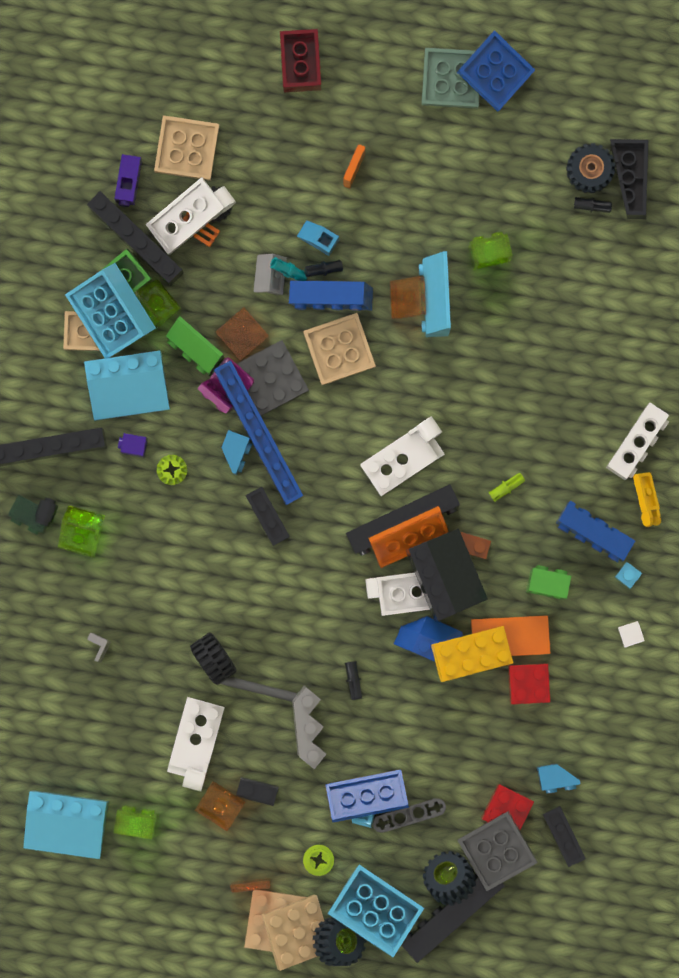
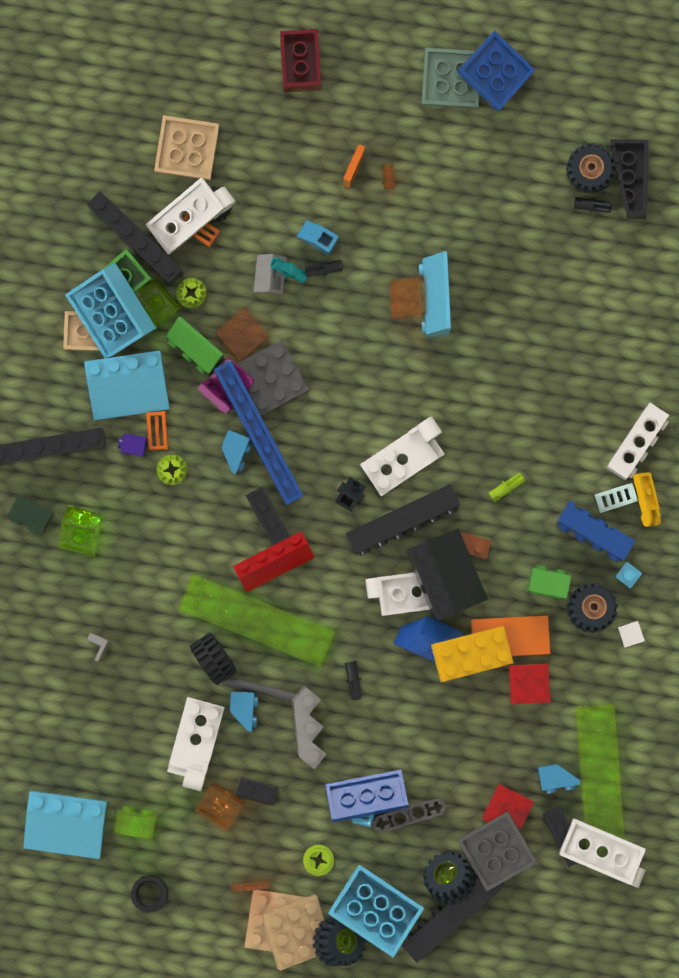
(46, 511): black brick -> none
(128, 180): dark purple brick -> none
(149, 430): none -> orange tile
(149, 908): none -> black tyre
(191, 302): none -> lime gear
(242, 707): none -> dark azure slope
(256, 620): none -> clear neon green plate
(274, 561): none -> red brick
(331, 294): blue wedge -> none
(339, 349): tan plate -> none
(350, 494): none -> black brick
(388, 176): none -> clear orange pin
(391, 544): orange tile -> none
(490, 250): clear neon green brick -> none
(592, 608): none -> black wheel
(600, 770): none -> clear neon green plate
(621, 859): none -> white hinge
(633, 498): none -> light aqua slope

